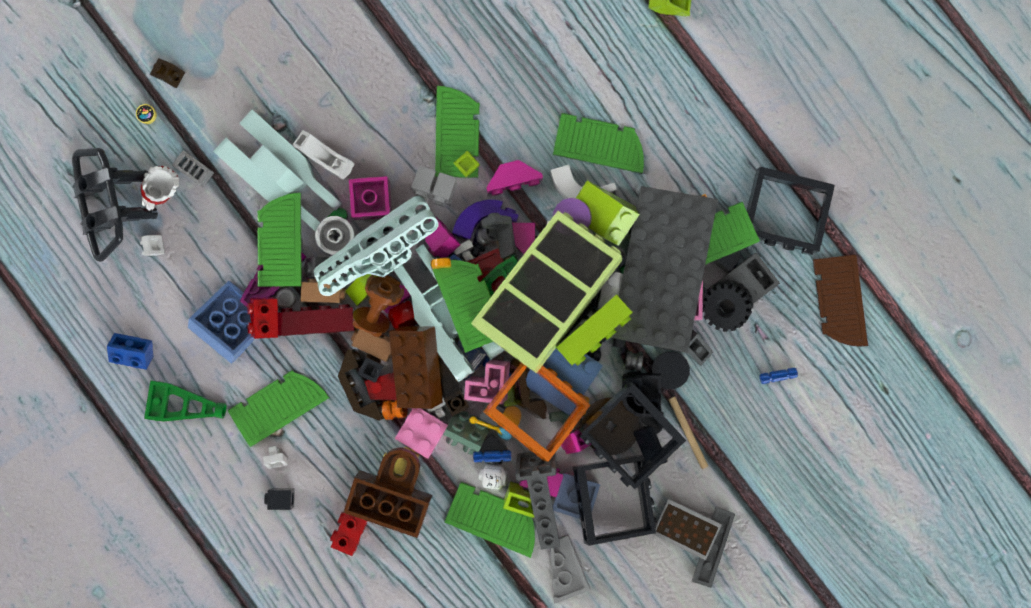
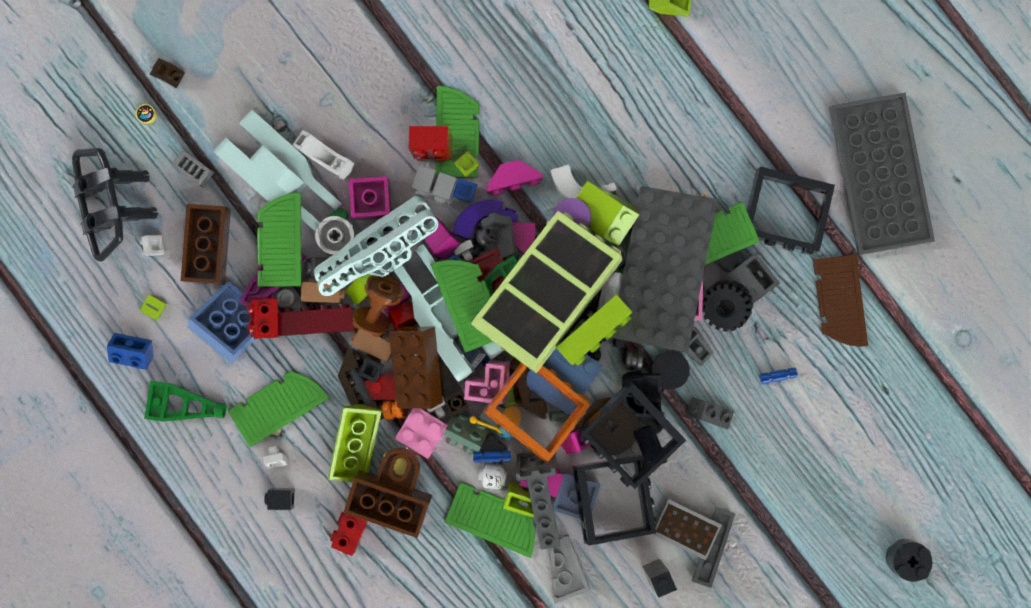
(153, 307): none -> lime tile
(158, 186): white hair -> none
(205, 244): none -> reddish brown brick
(354, 442): none -> lime slope
(430, 143): none -> red brick
(440, 263): light orange tile -> none
(465, 190): none -> blue plate
(599, 143): bright green piece -> none
(659, 578): none -> black brick
(688, 432): tan bar -> none
(710, 413): none -> dark grey bracket
(881, 173): none -> dark grey plate
(919, 565): none -> black brick

